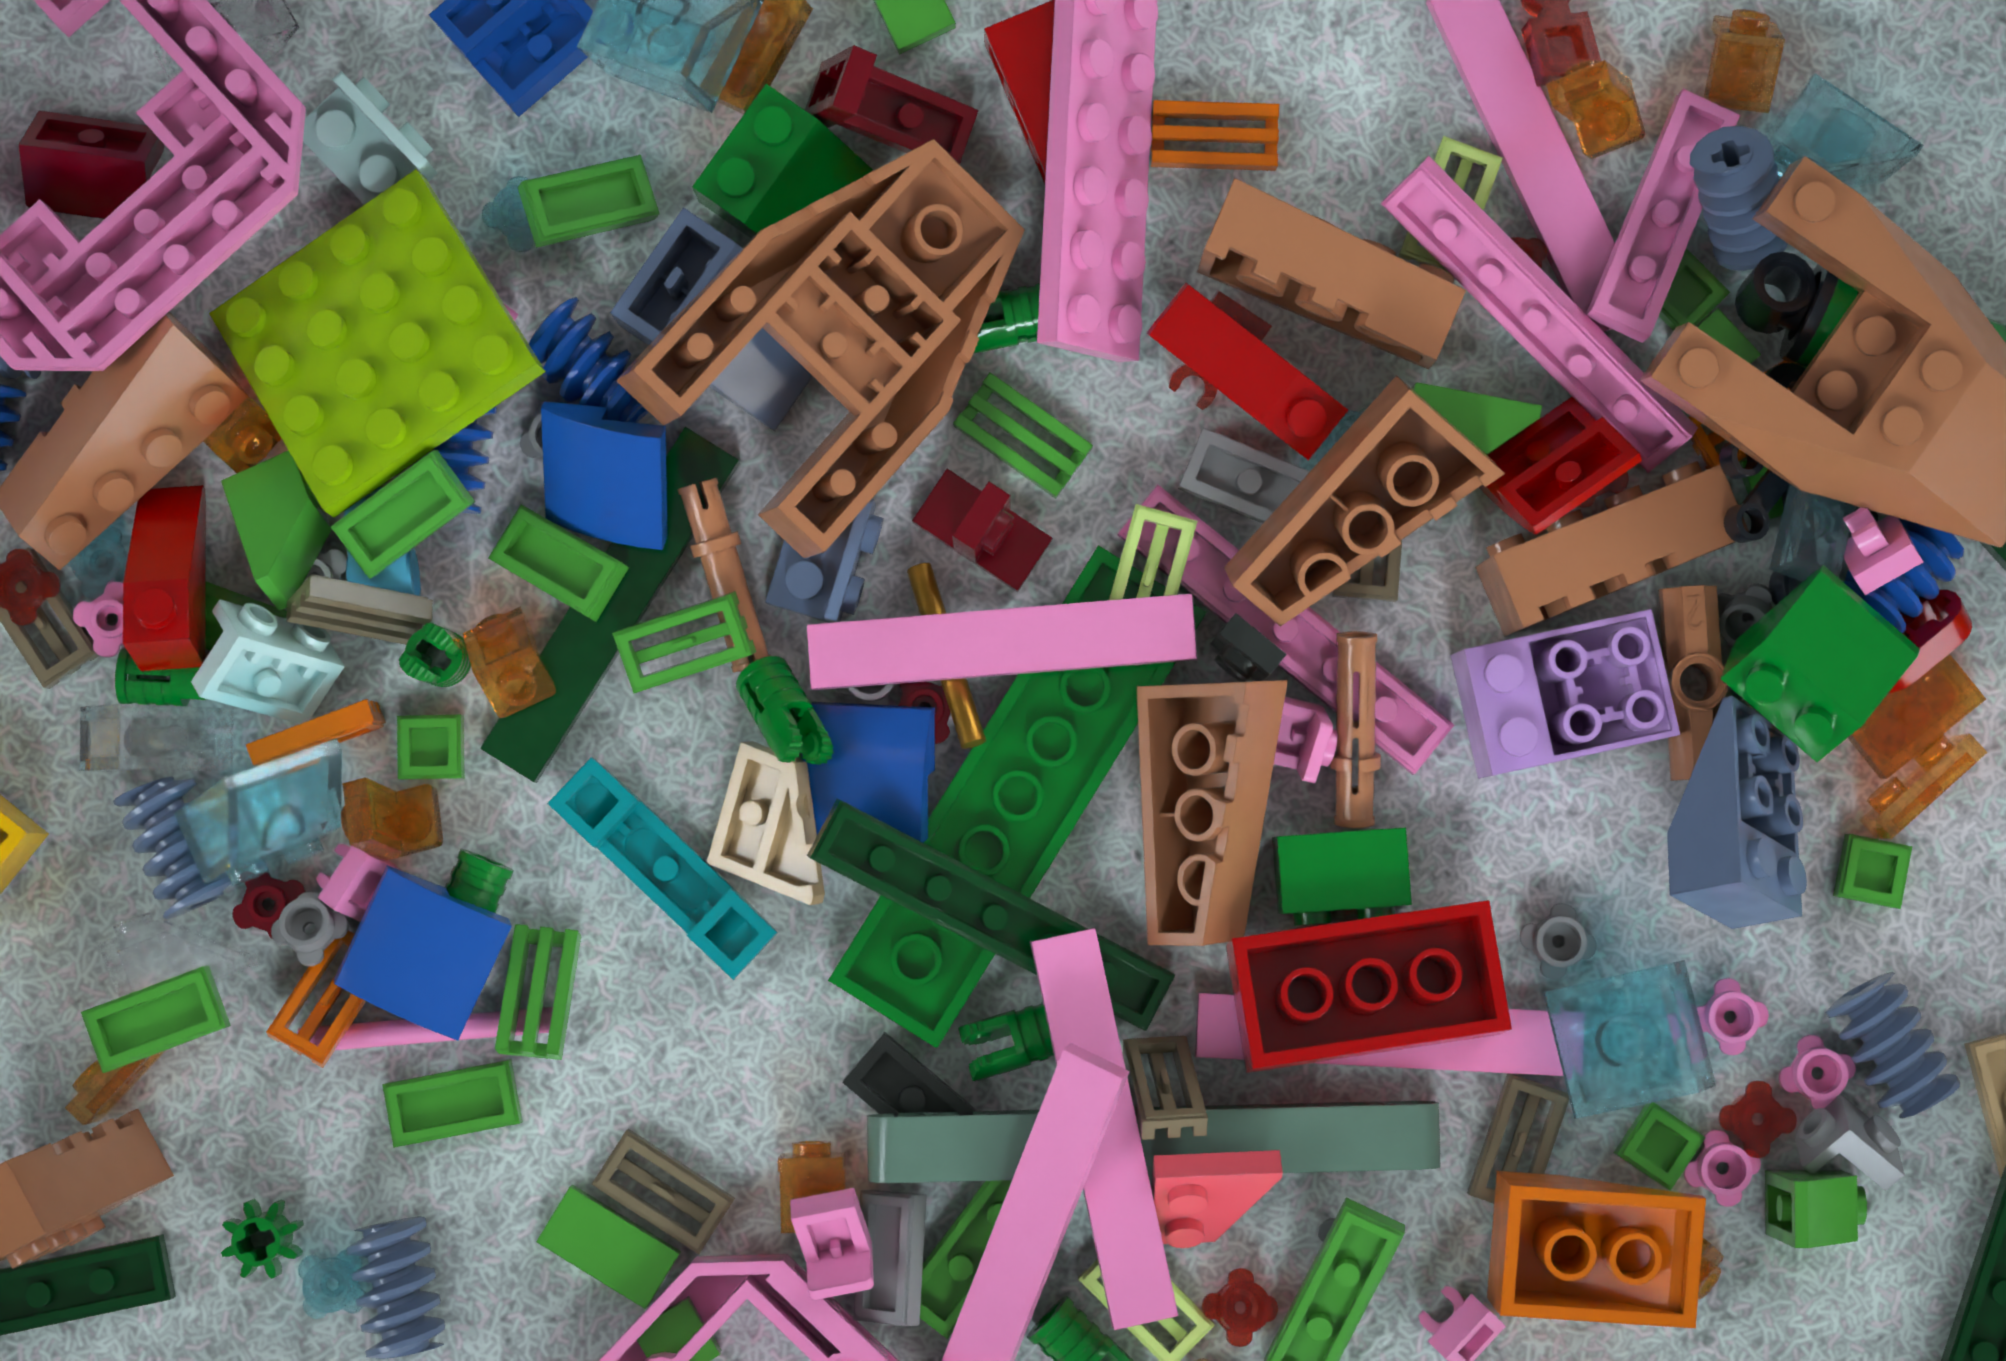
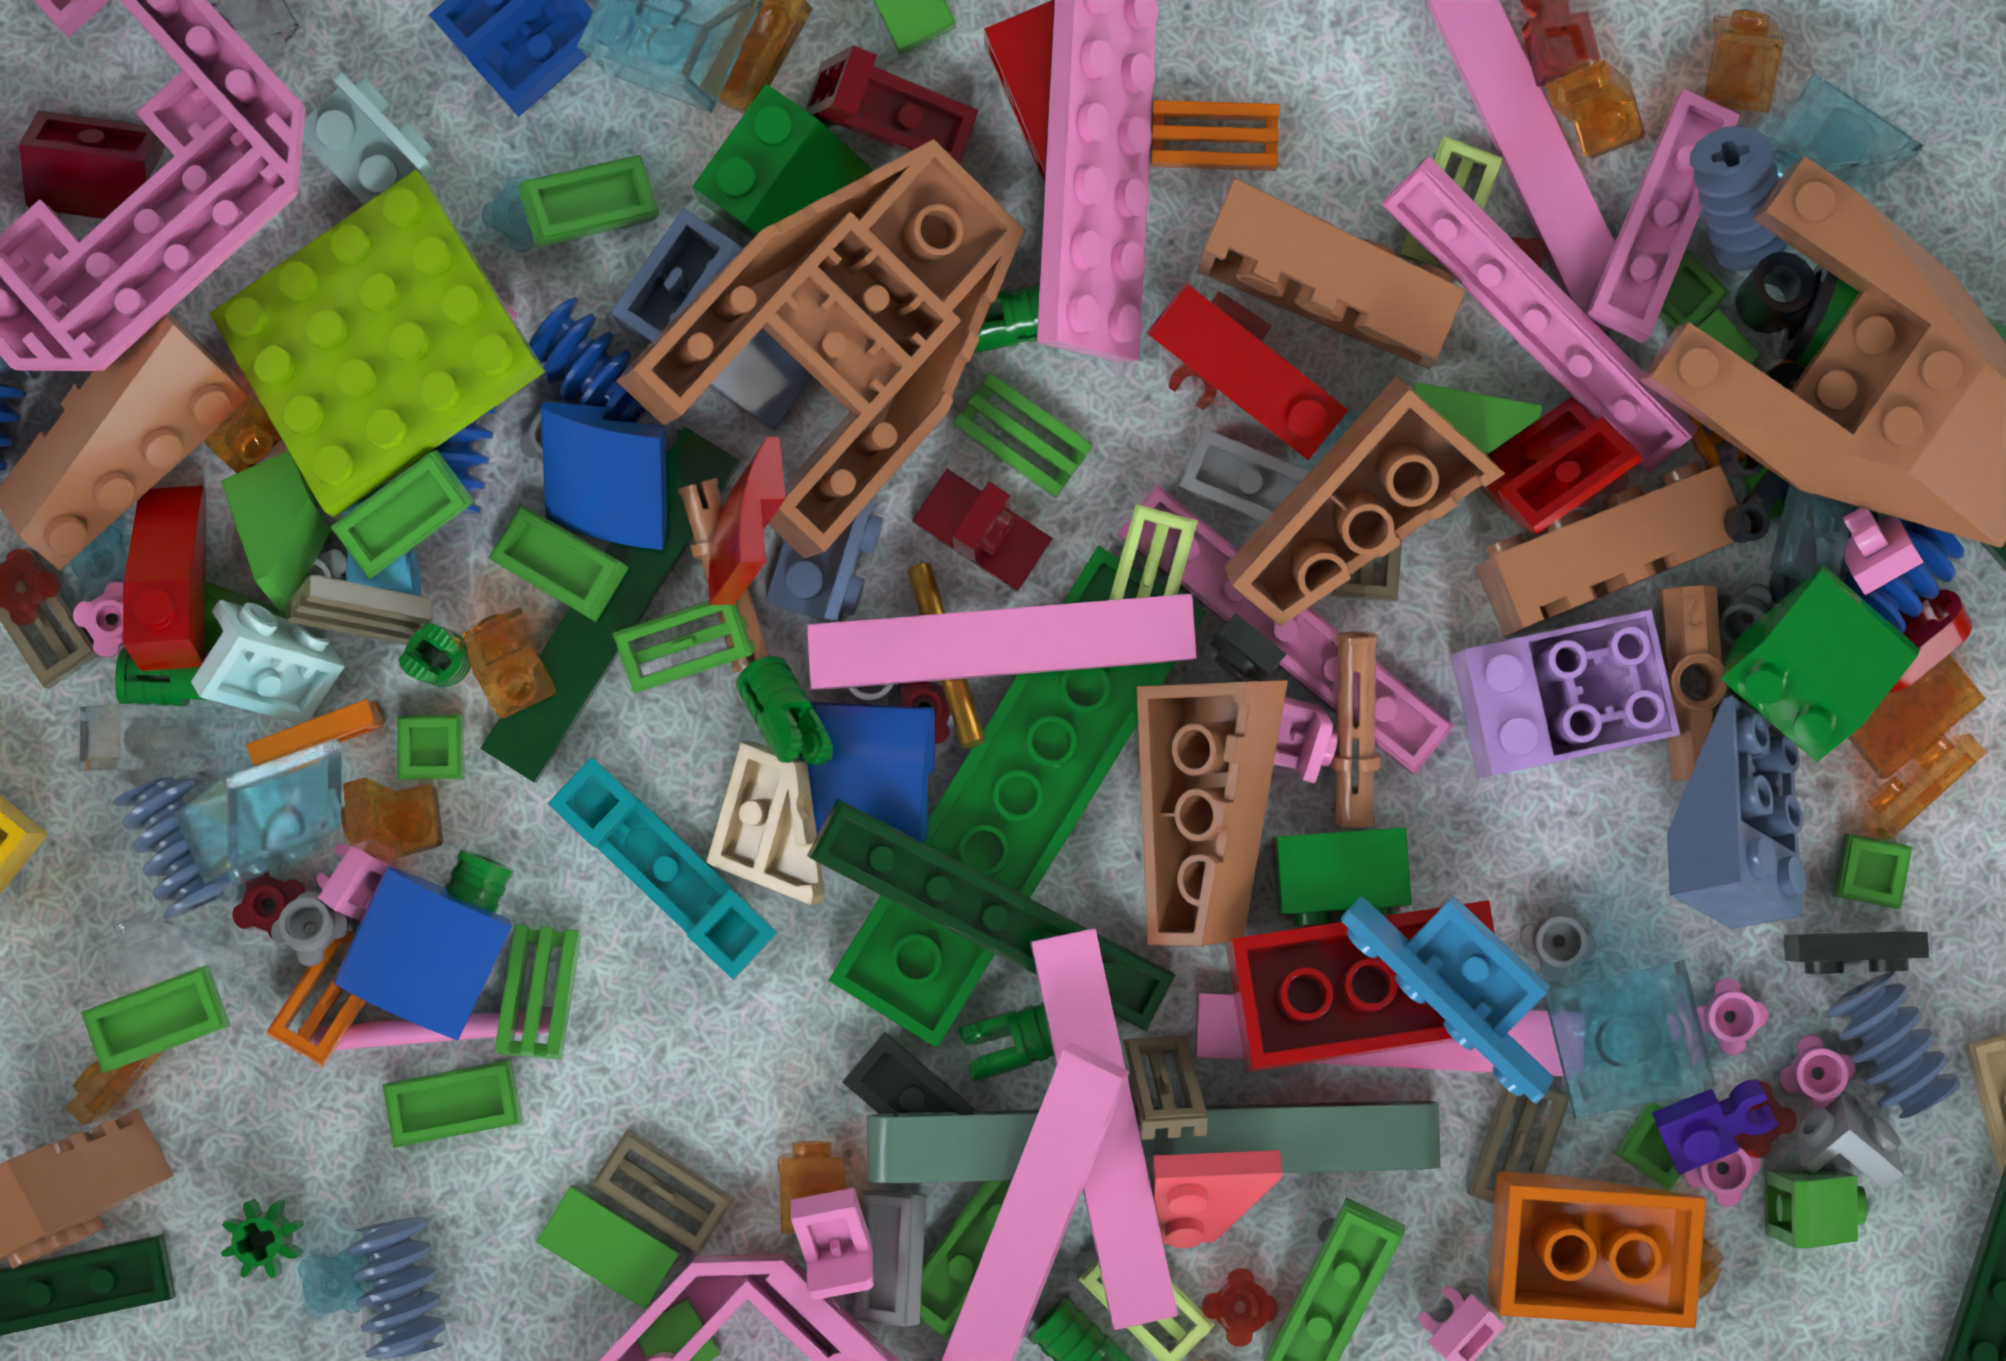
(739, 536): none -> red slope
(1467, 979): none -> dark azure bracket
(1705, 1128): none -> dark purple plate
(1882, 949): none -> pearl dark grey plate

